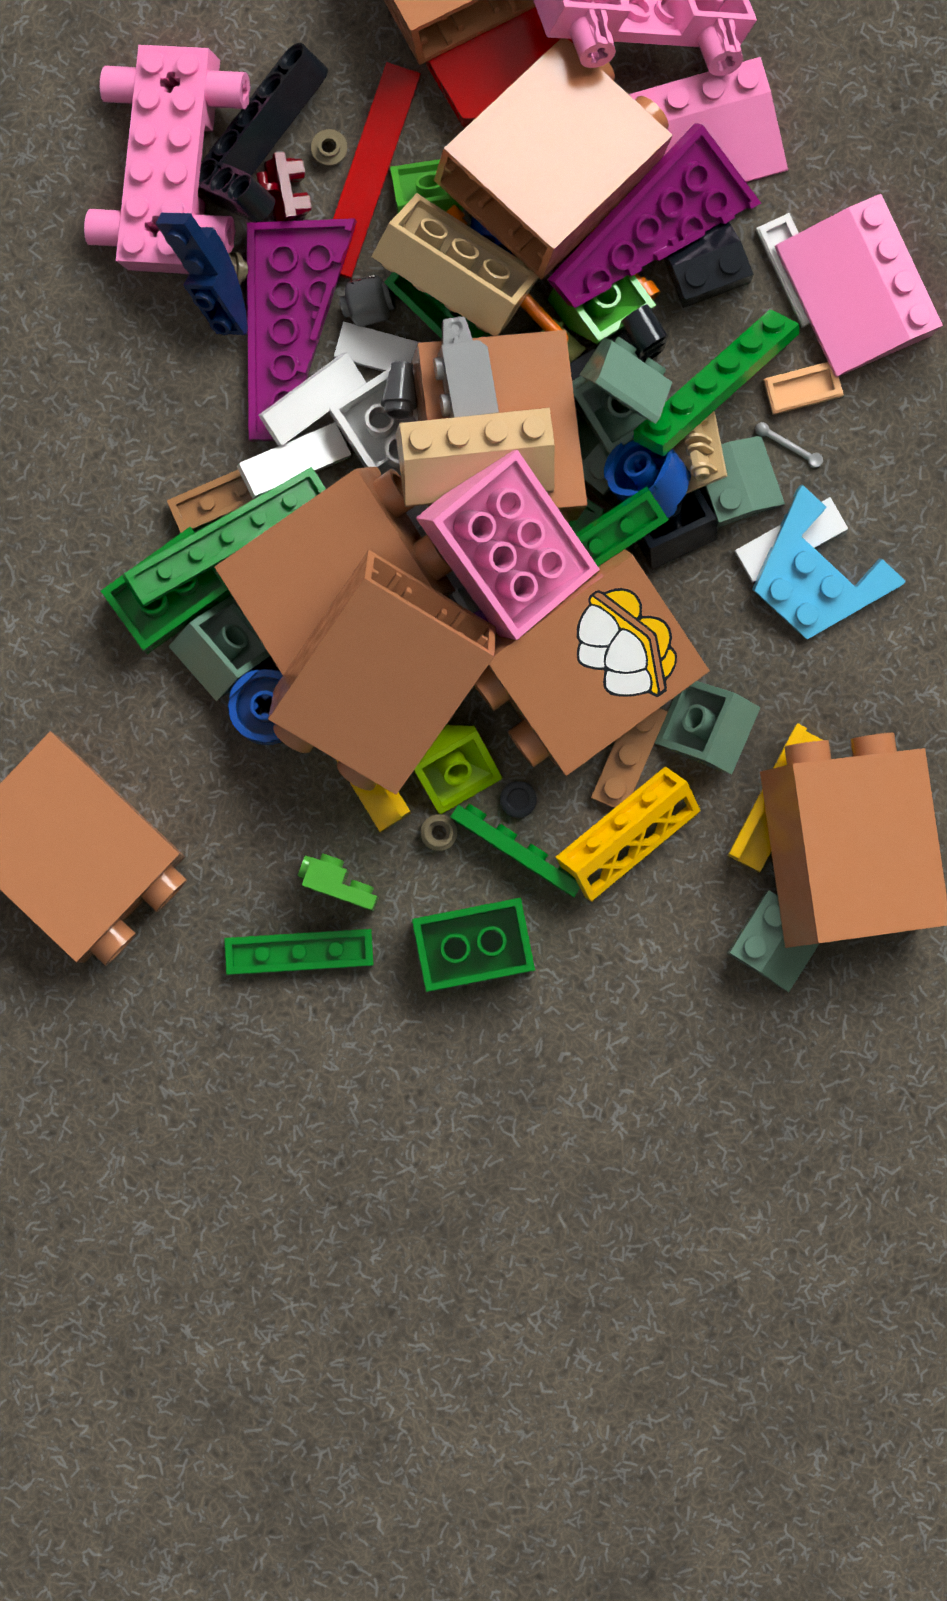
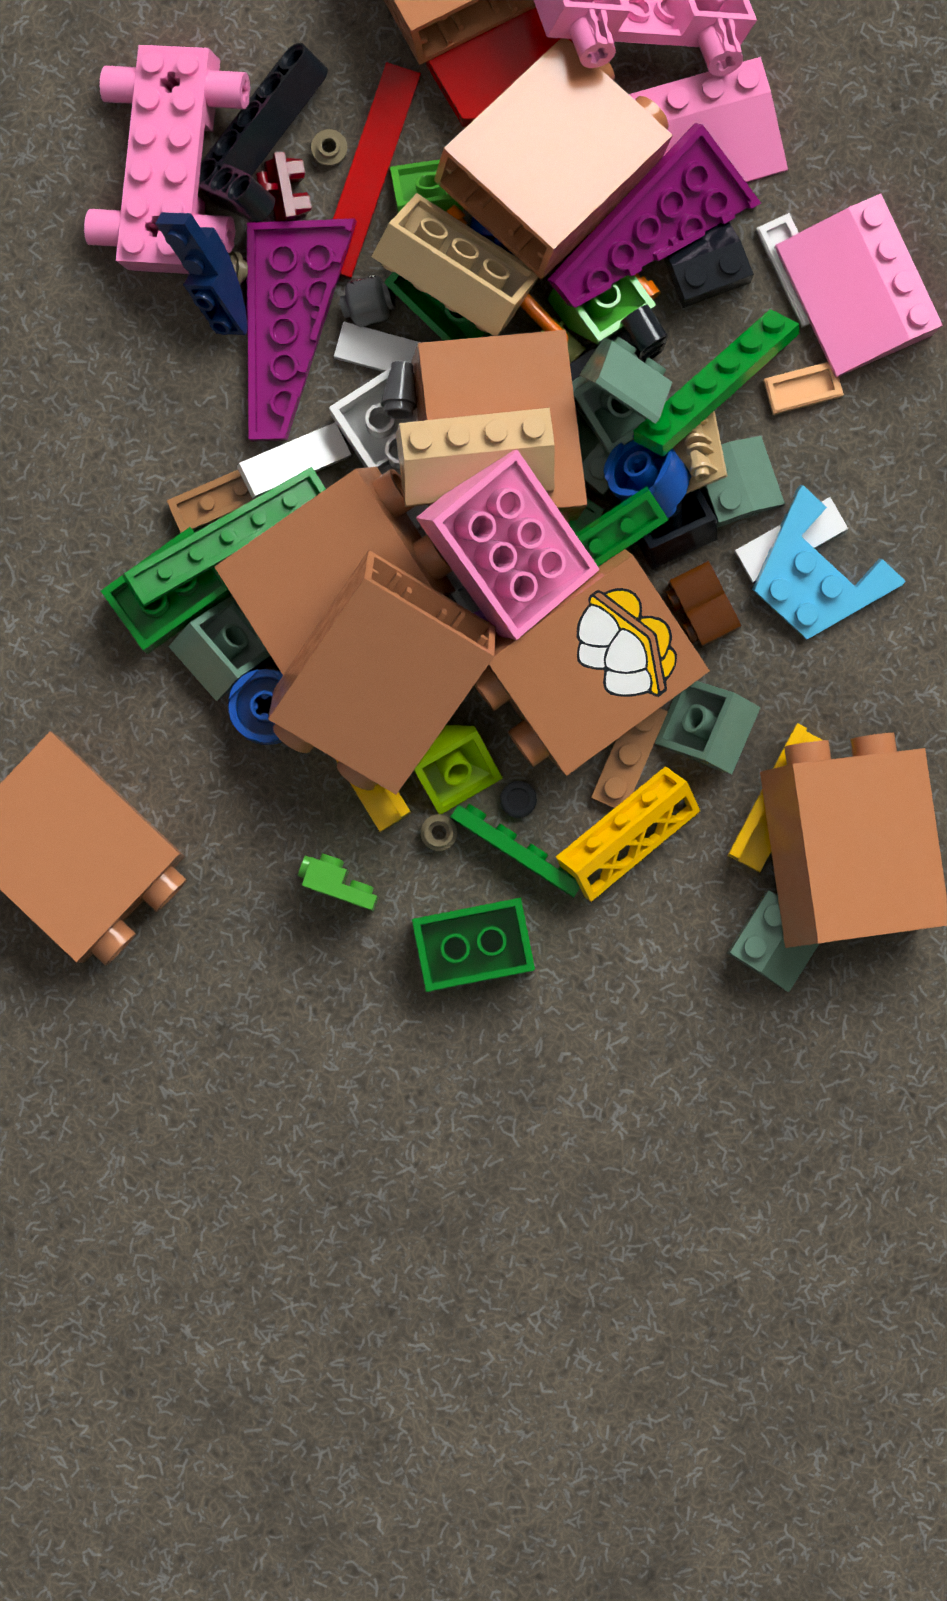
(299, 951): green plate -> none
(311, 399): white tile -> none
(464, 372): light grey hinge -> none
(703, 605): none -> reddish brown brick
(814, 460): light grey hinge -> none

